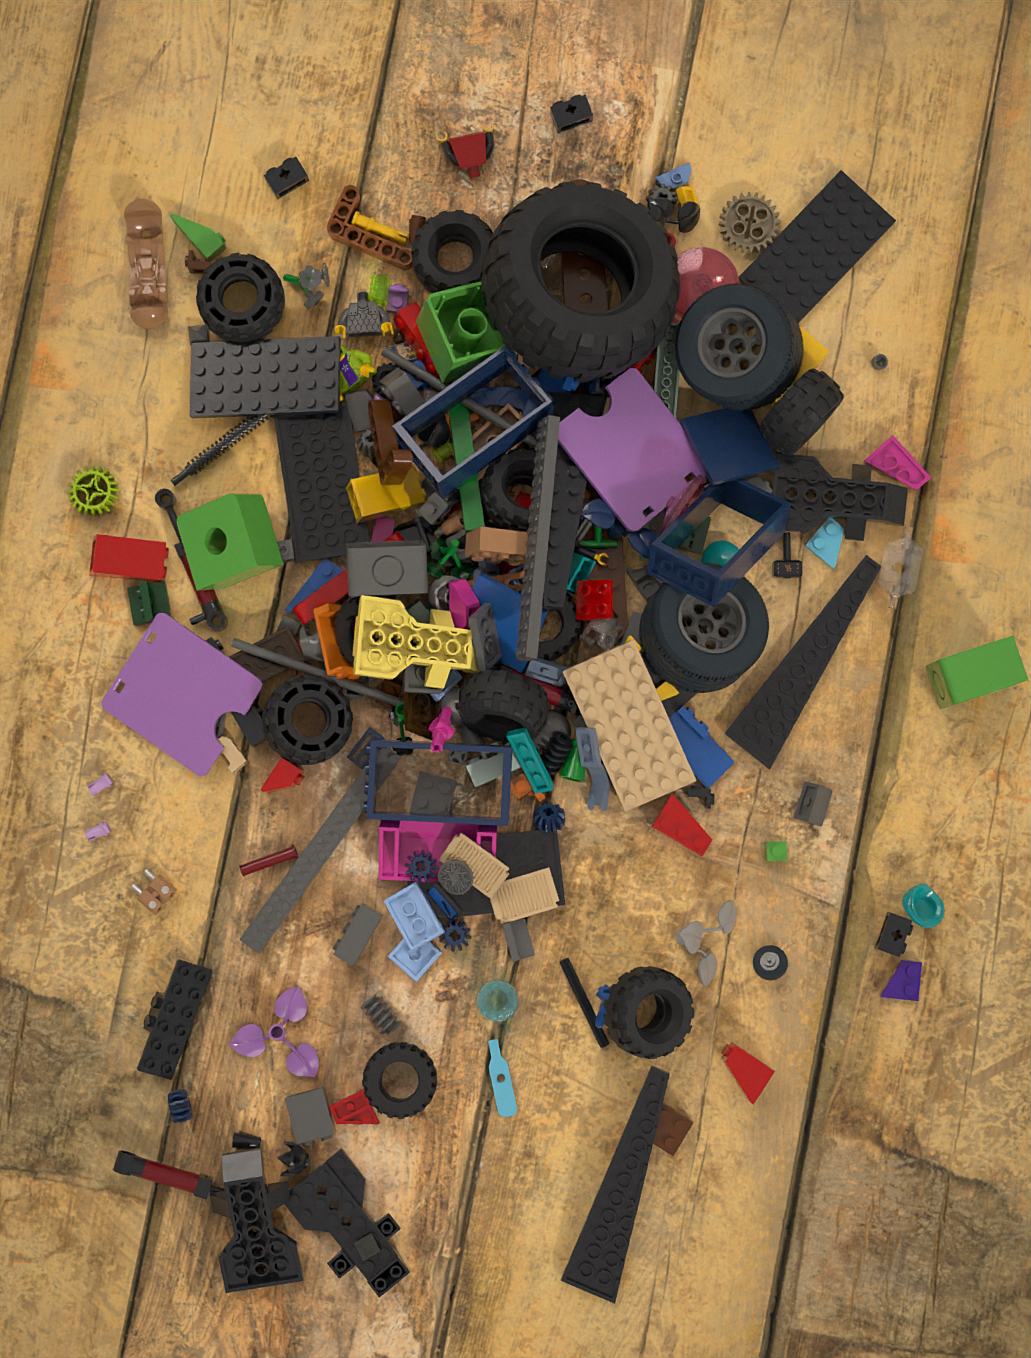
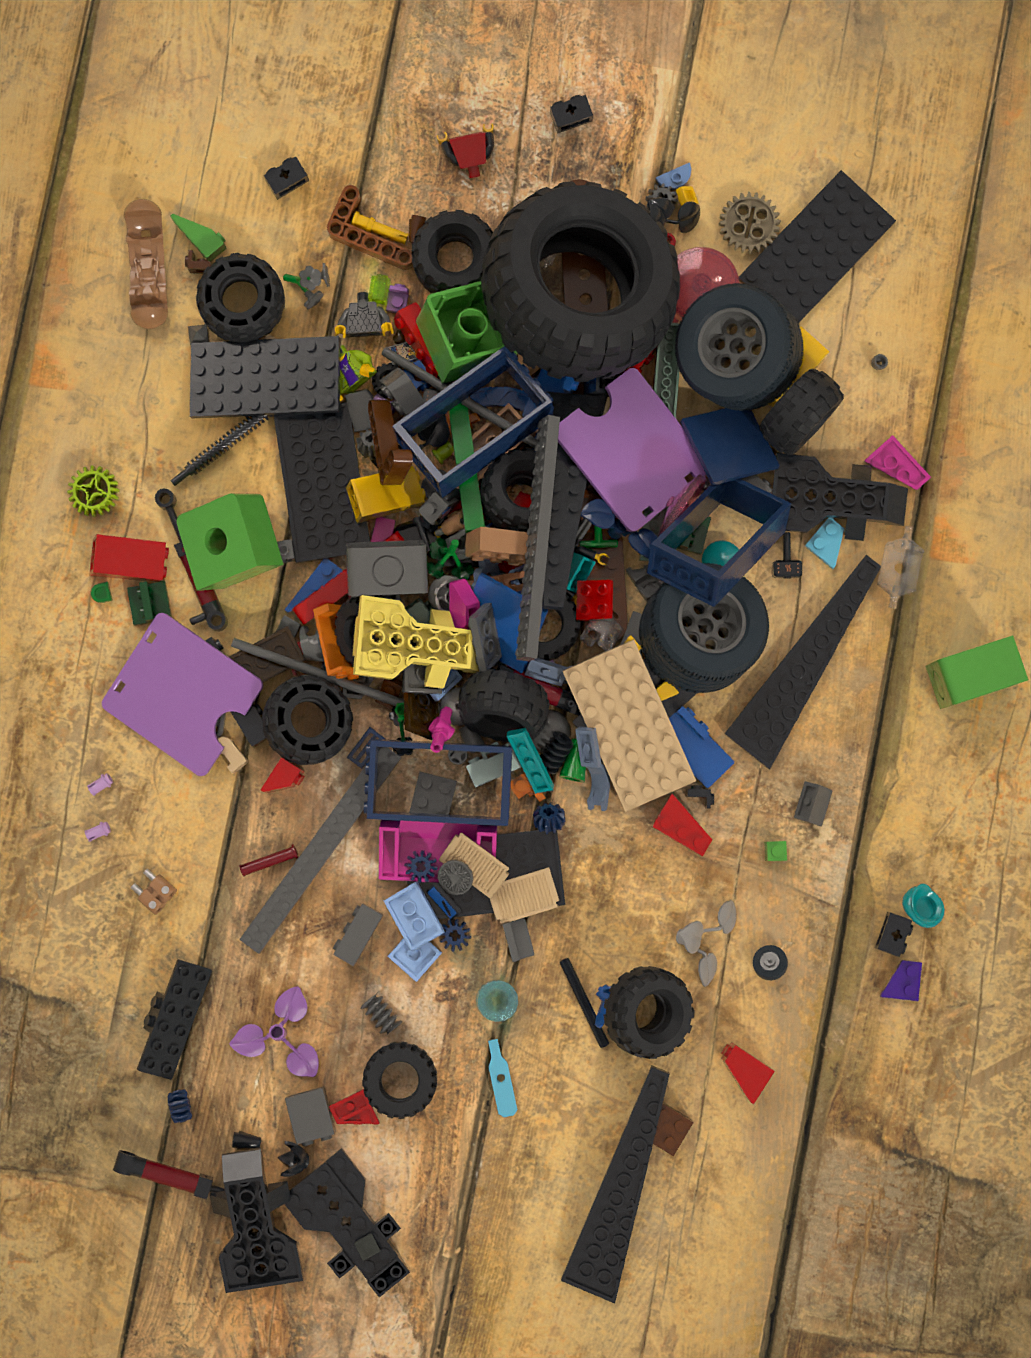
(101, 593): none -> green tile

